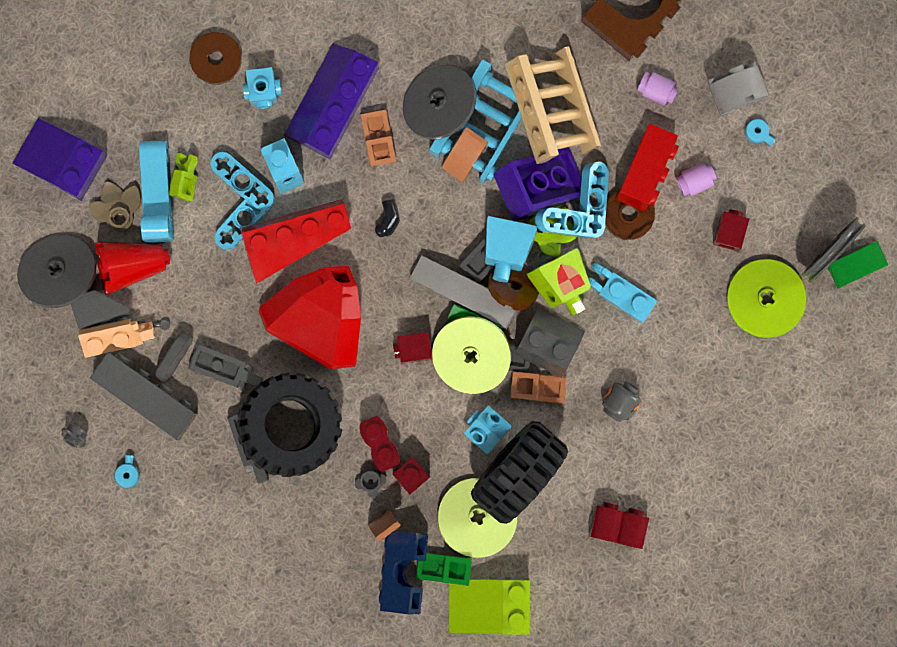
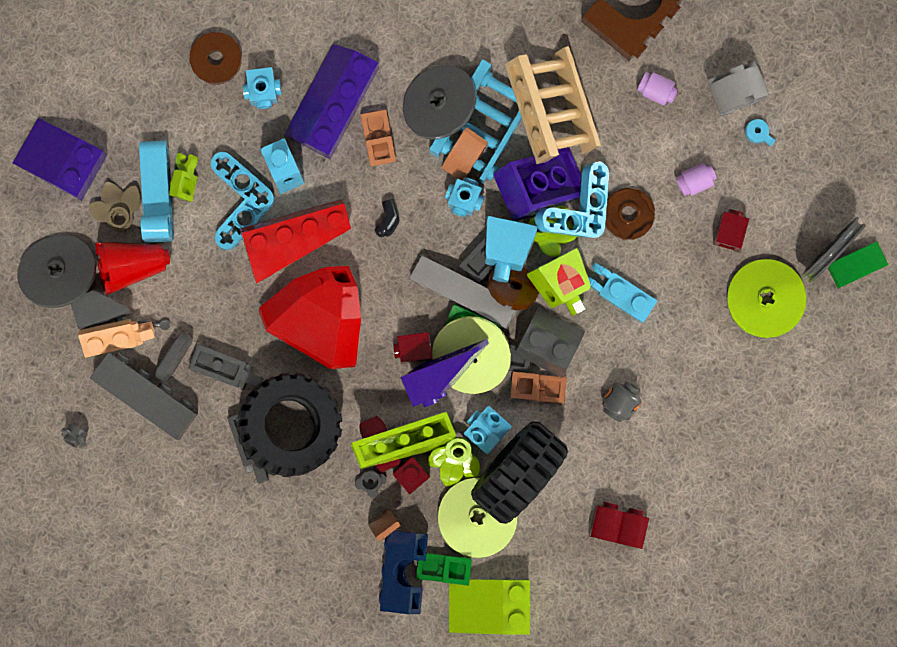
(127, 467): medium azure piece -> none
(404, 441): none -> lime slope
(433, 378): none -> dark purple slope
(454, 465): none -> lime plate
(464, 207): none -> medium azure brick
(648, 168): red brick -> none

